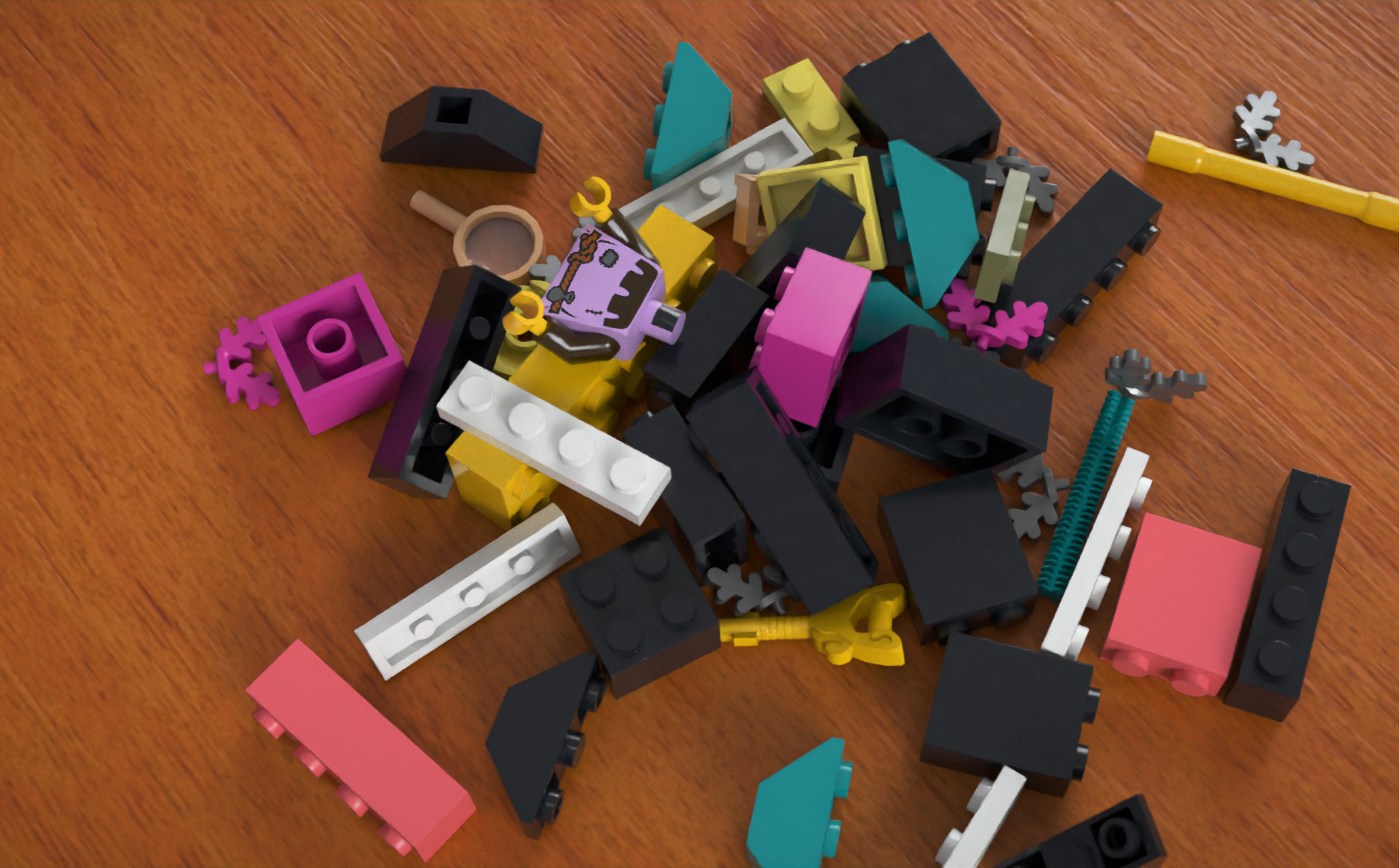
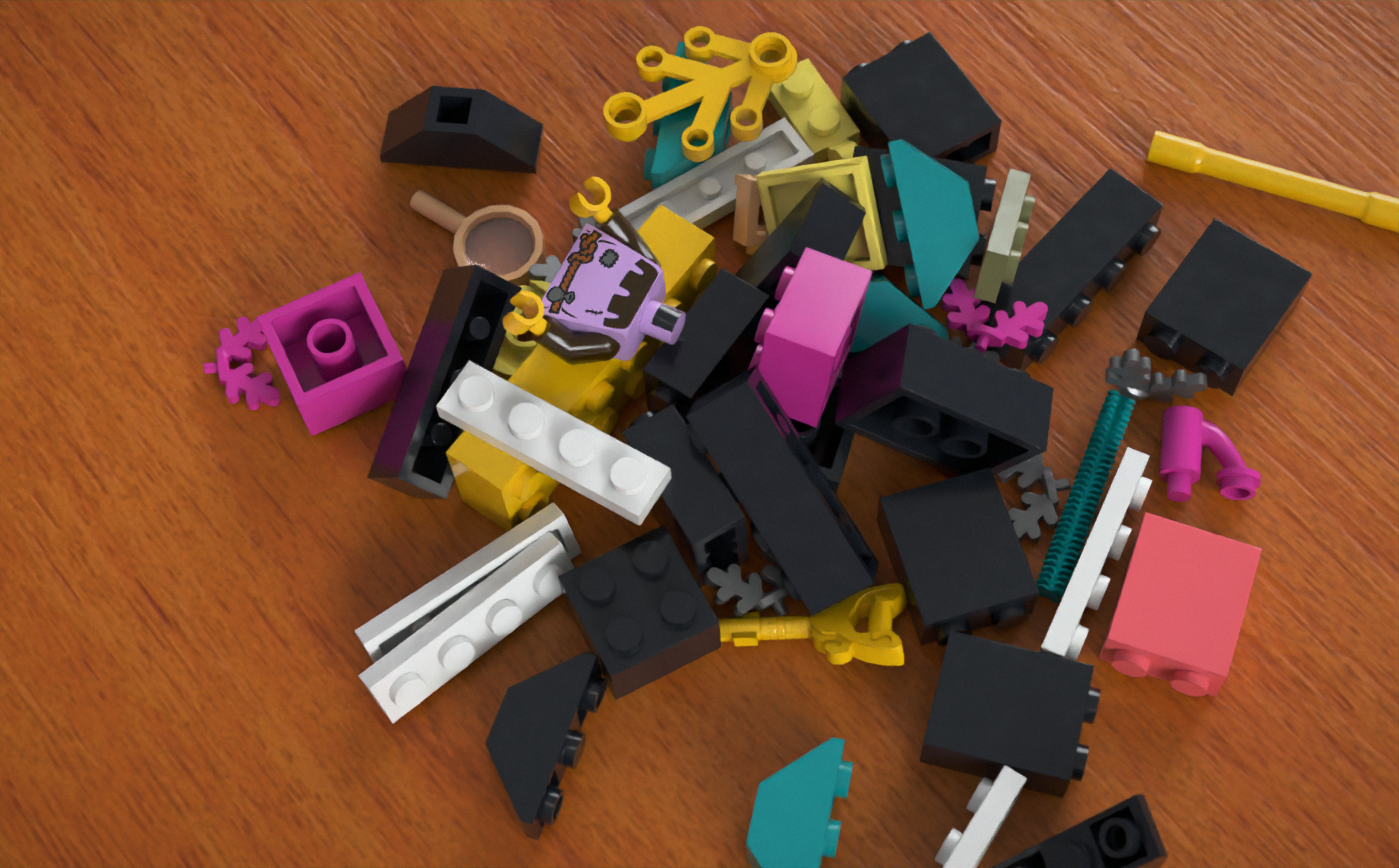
(361, 751): coral brick -> none
(468, 628): none -> white plate
(704, 84): none -> yellow plant
(1042, 191): flat silver animal -> none
(1181, 451): none -> dark pink plant
(1223, 306): none -> black brick
(1257, 119): animal -> none
(1287, 596): black brick -> none

